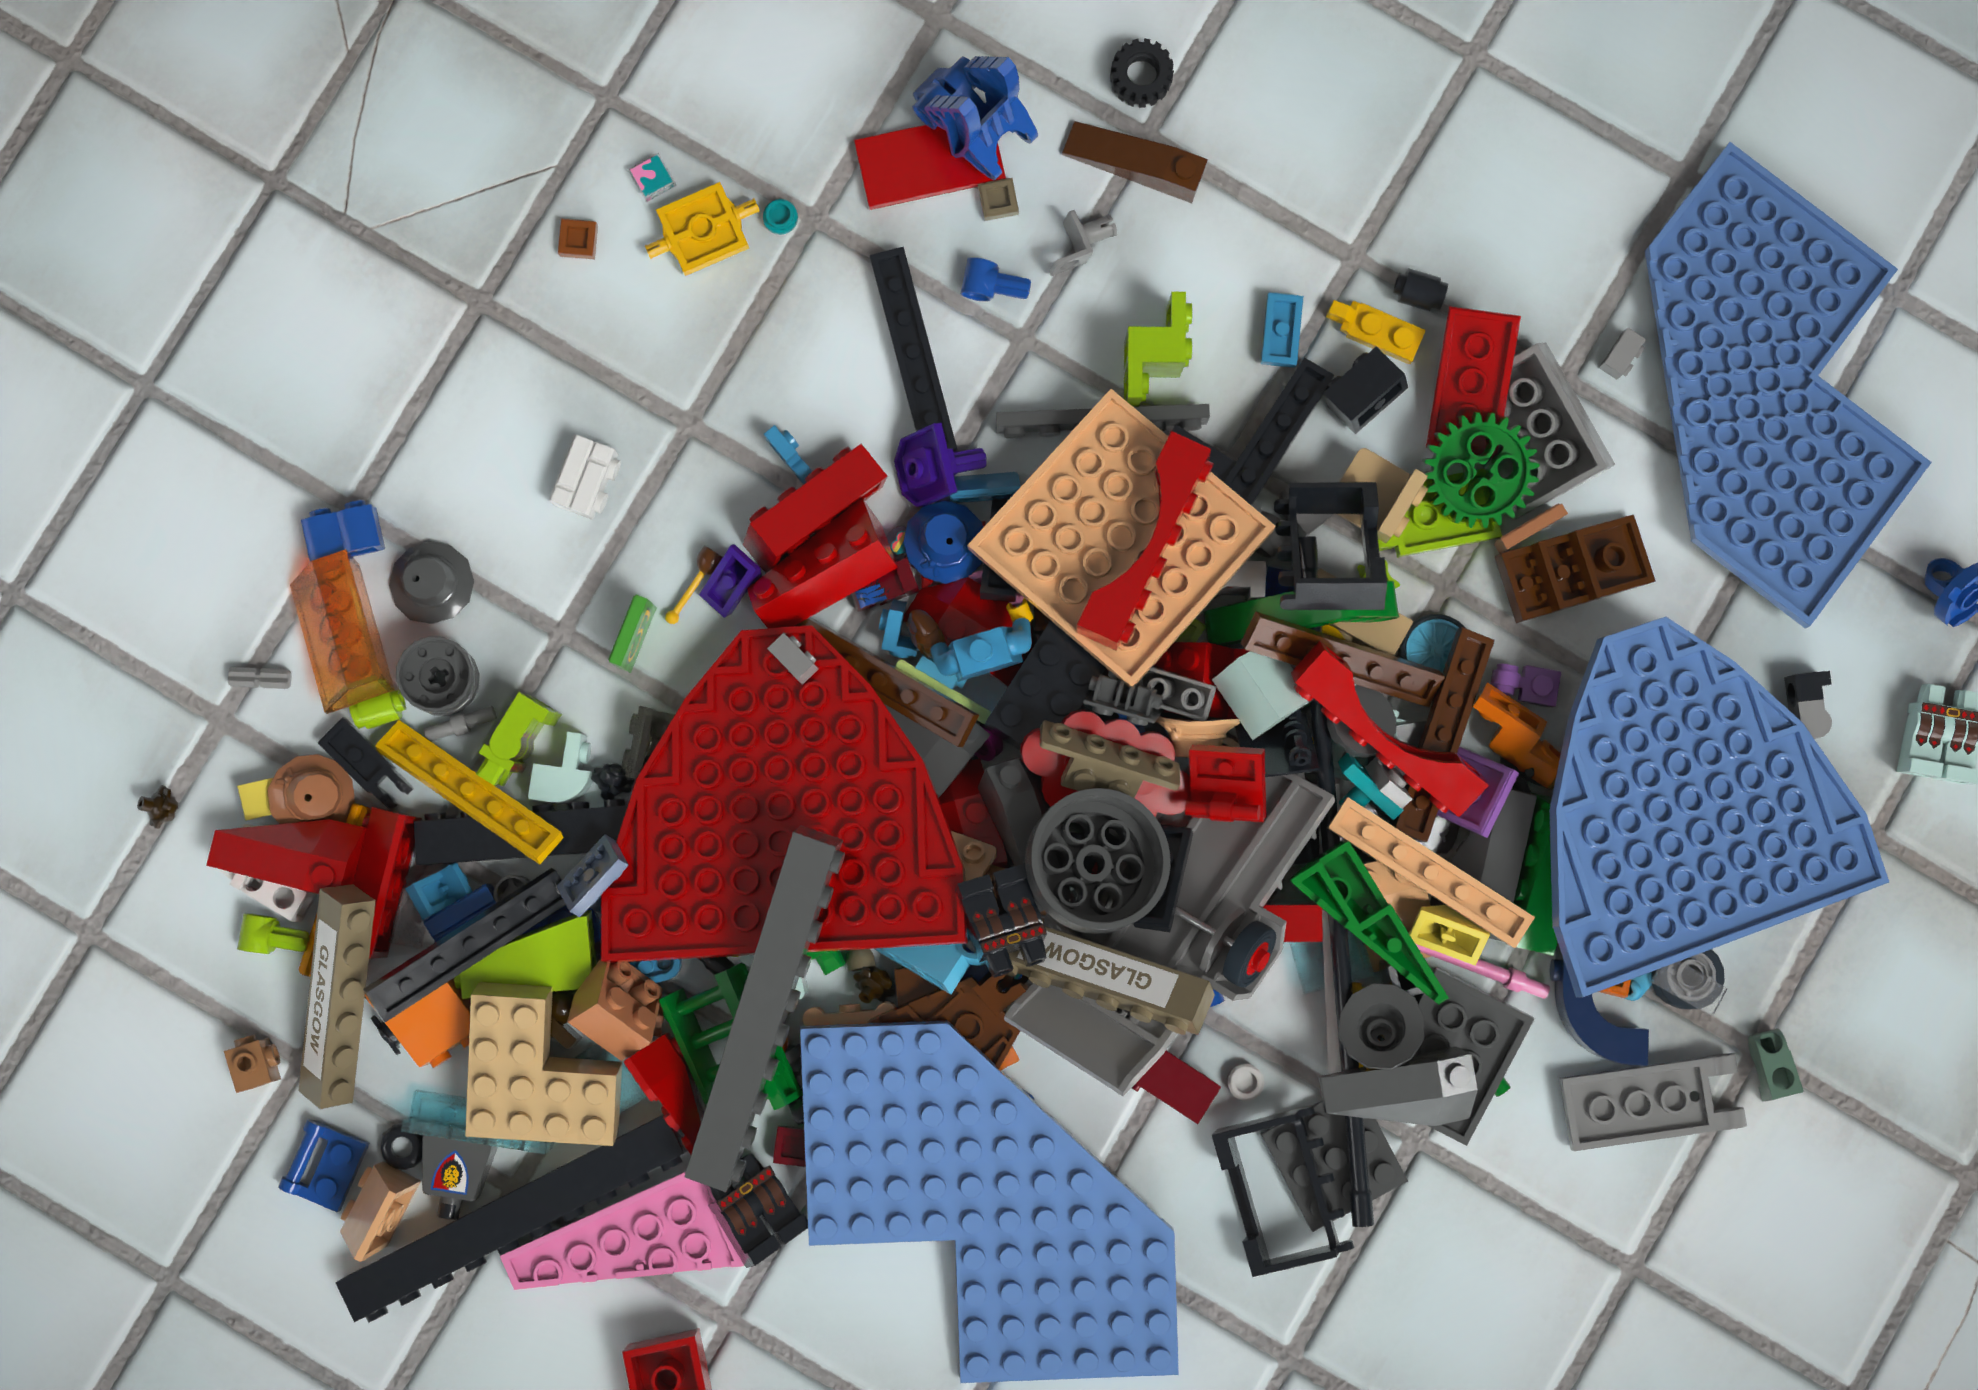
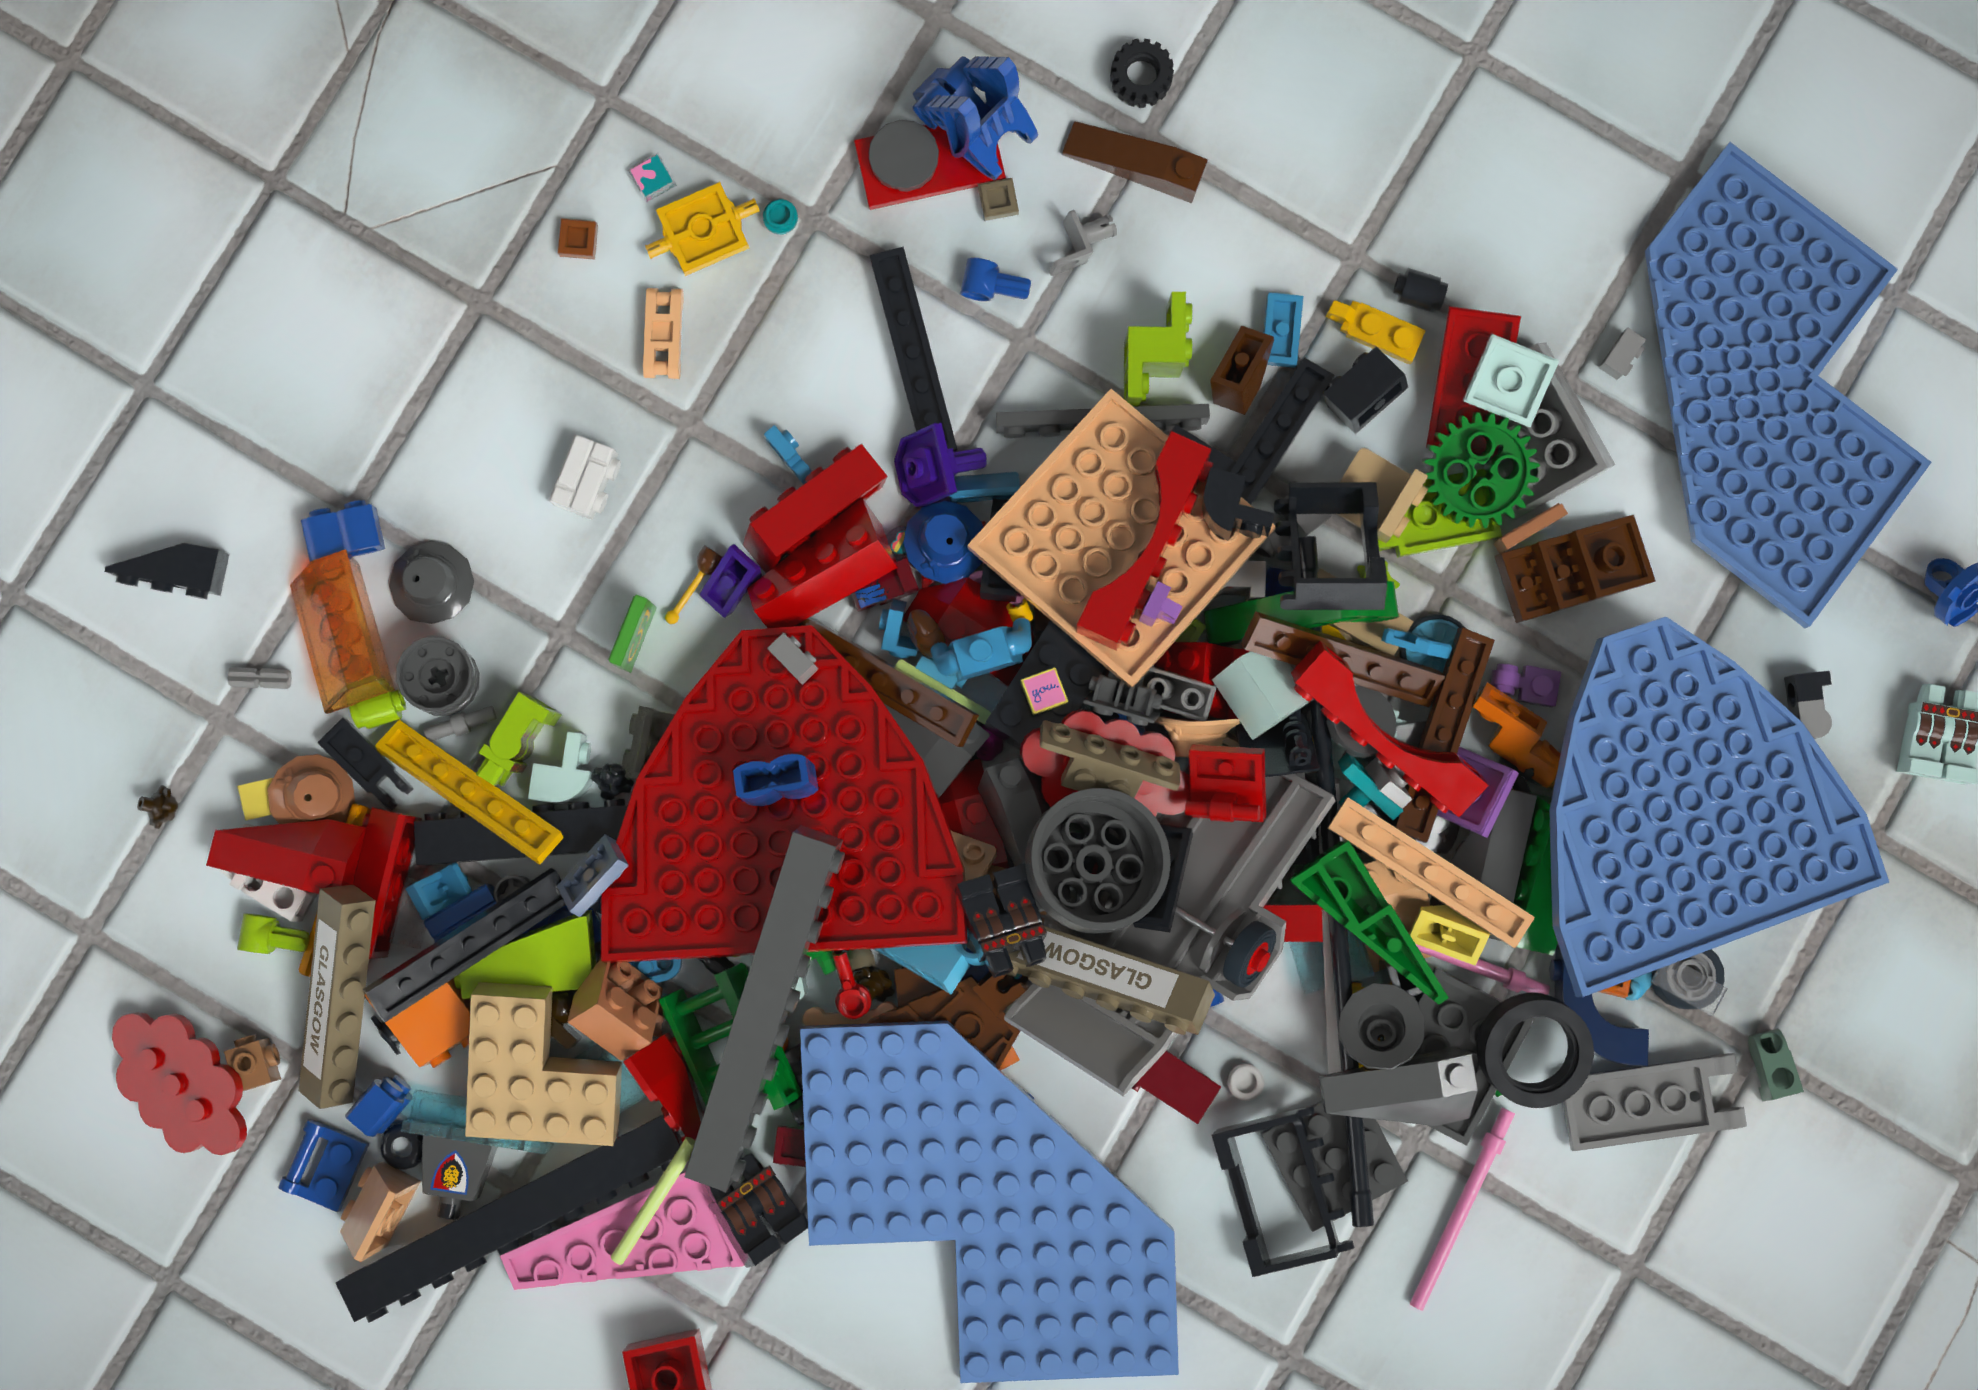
(179, 1083): none -> red plate
(181, 566): none -> black slope
(380, 1105): none -> blue brick
(653, 1201): none -> yellowish green bar
(663, 333): none -> light nougat plate
(766, 783): none -> blue brick
(852, 998): none -> red plate
(903, 155): none -> dark grey tile
(1044, 691): none -> bright pink tile
(1160, 606): none -> medium lavender tile
(1223, 511): none -> black brick
(1241, 370): none -> reddish brown slope
(1417, 643): none -> dark azure tile
(1492, 1144): none -> bright pink bar
(1510, 380): none -> light aqua tile
(1560, 1085): none -> black tyre

